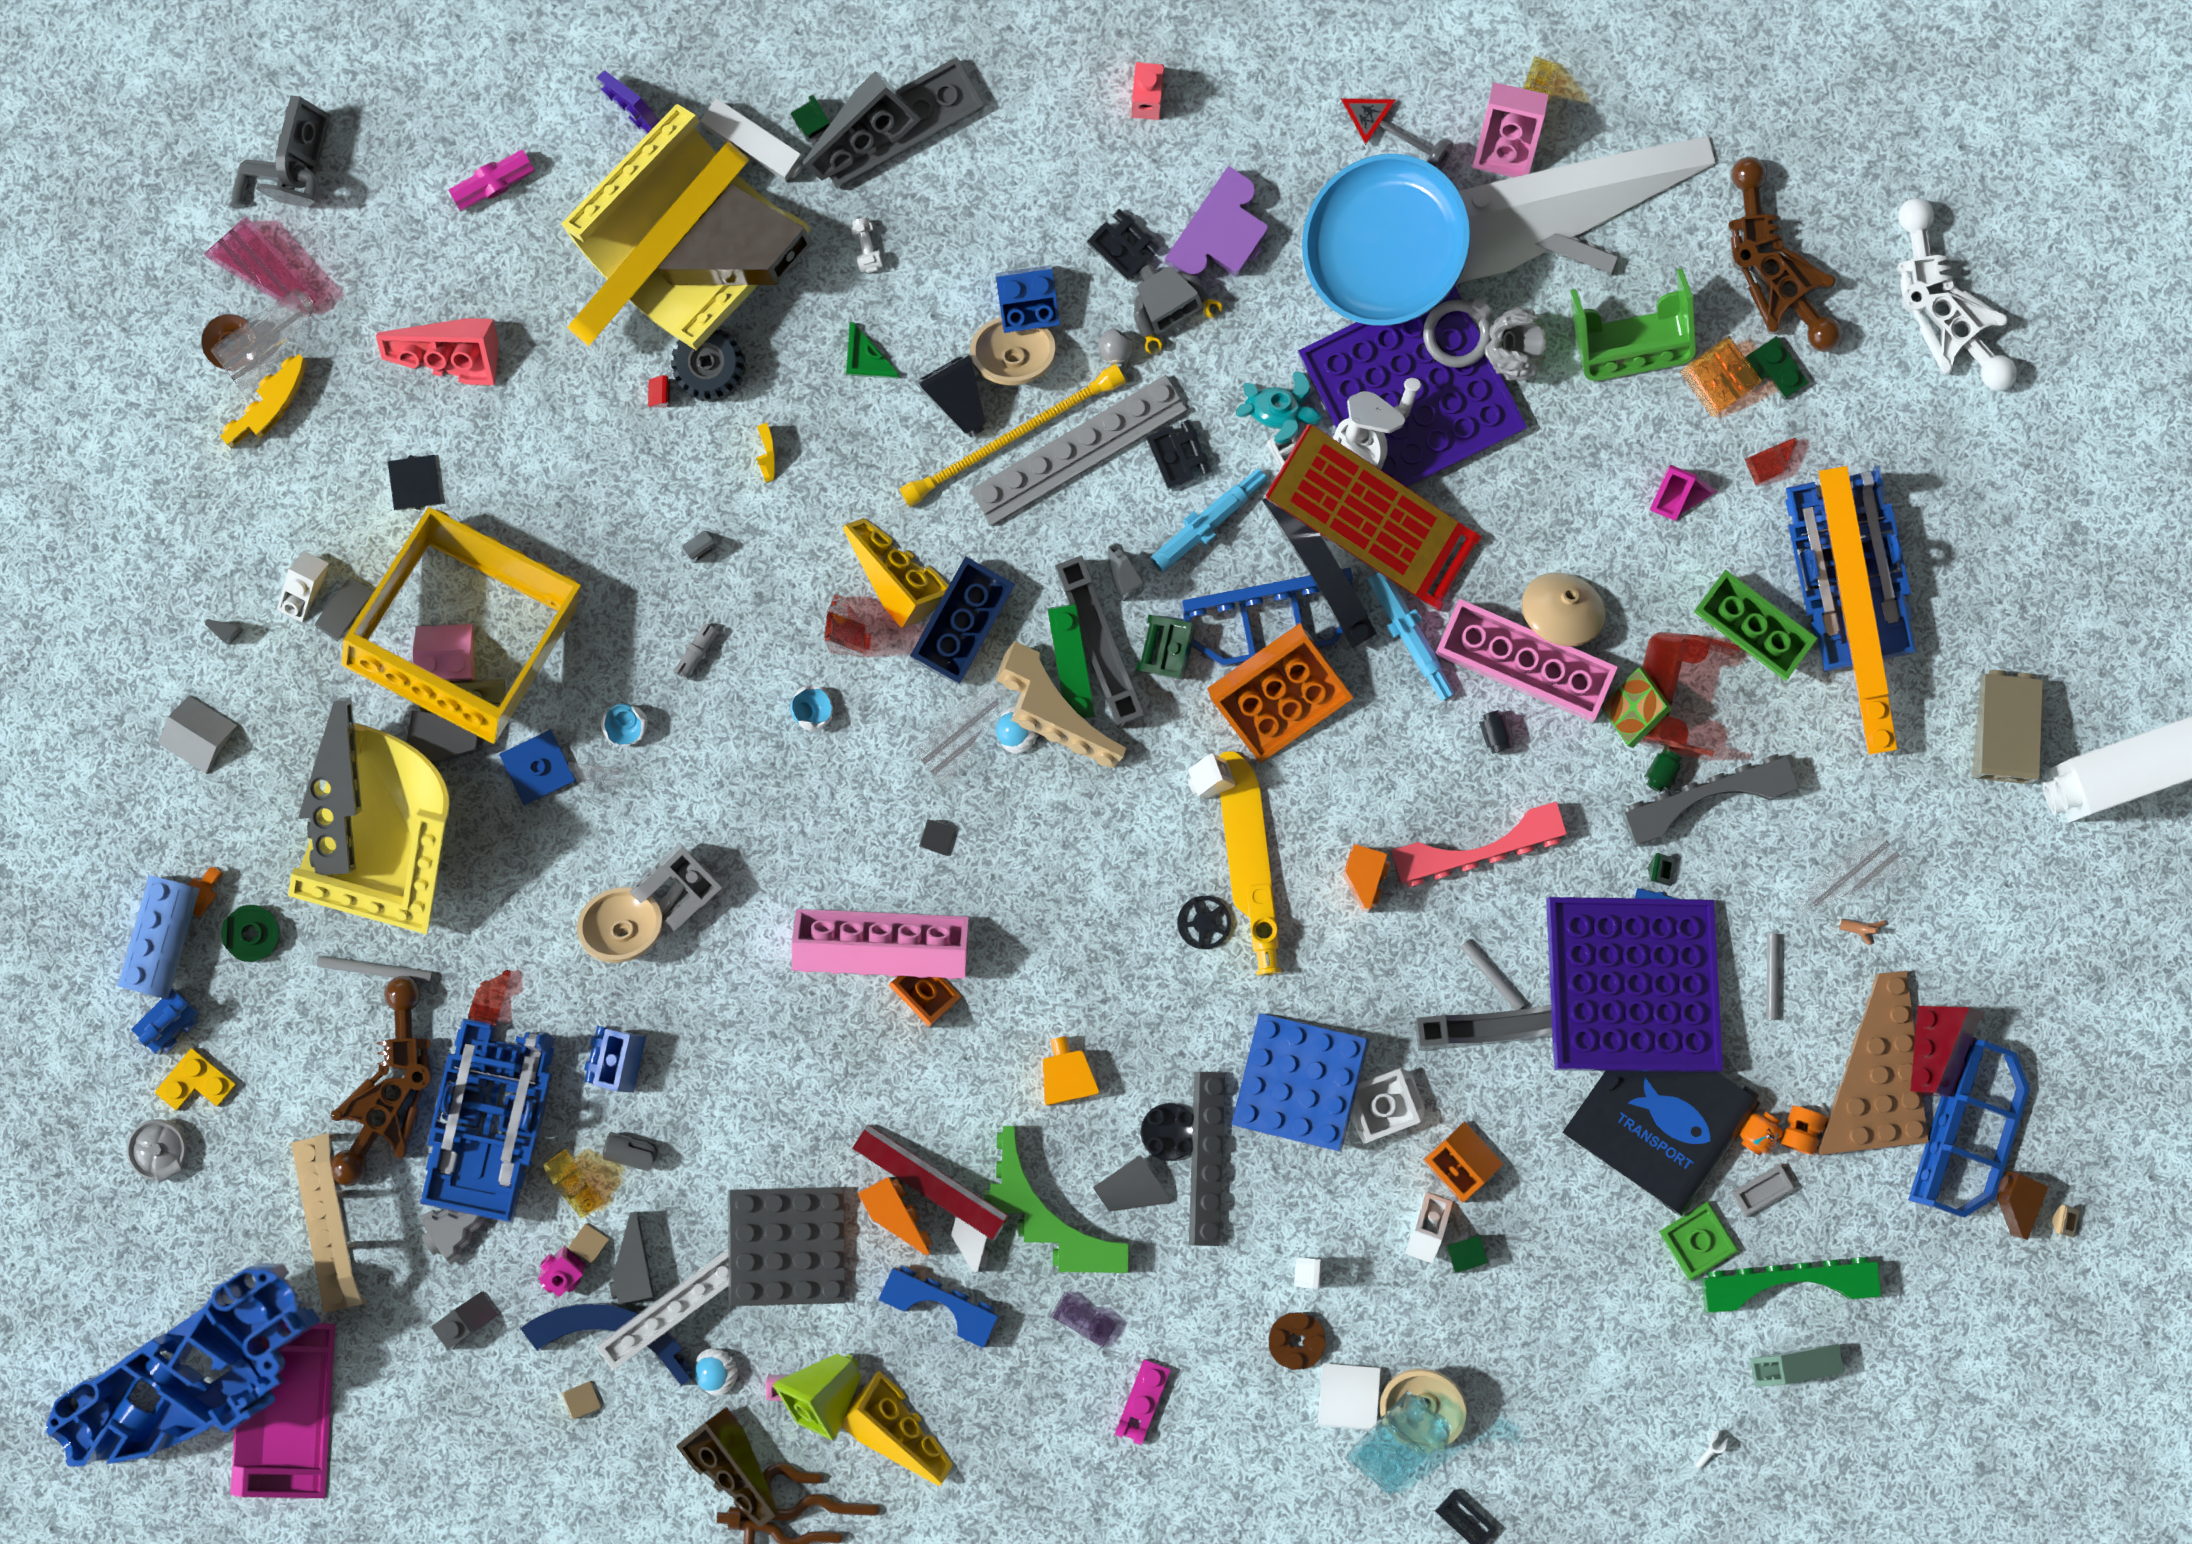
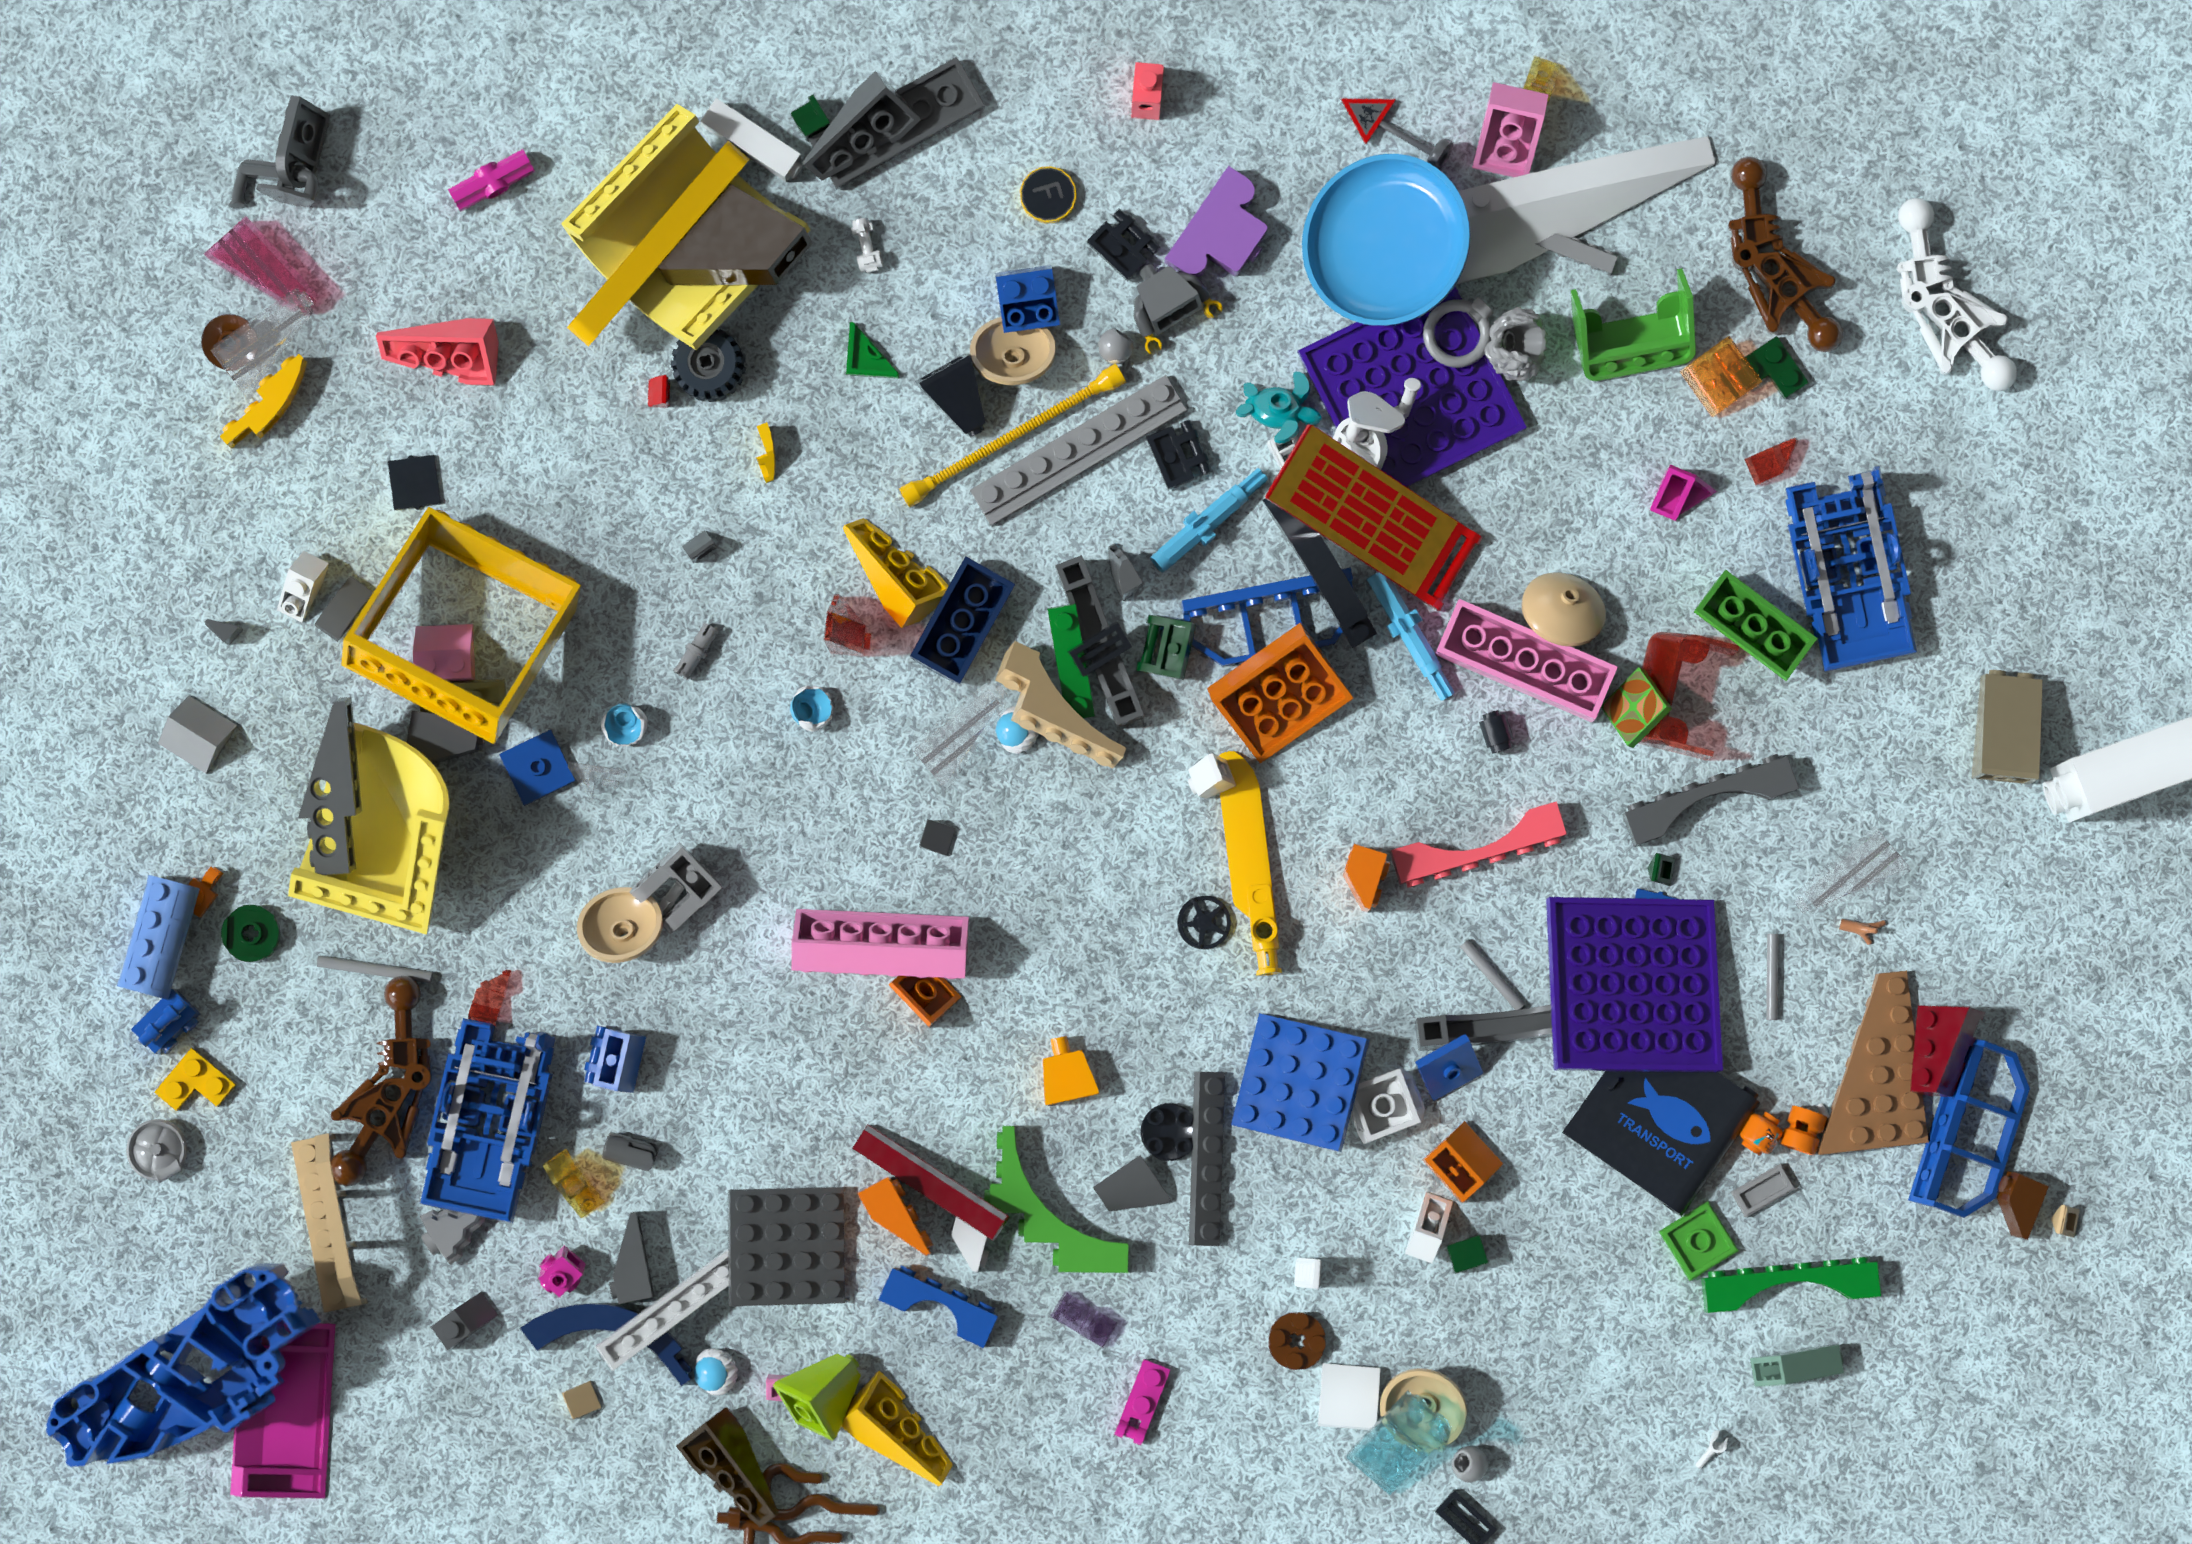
(588, 1243): tan slope -> none
(640, 114): dark purple plate -> none
(1048, 195): none -> black tile
(1092, 640): none -> black tile
(1449, 1067): none -> blue plate
(1469, 1464): none -> light grey piece
(1663, 770): dark green brick -> none
(1857, 610): light orange slope -> none

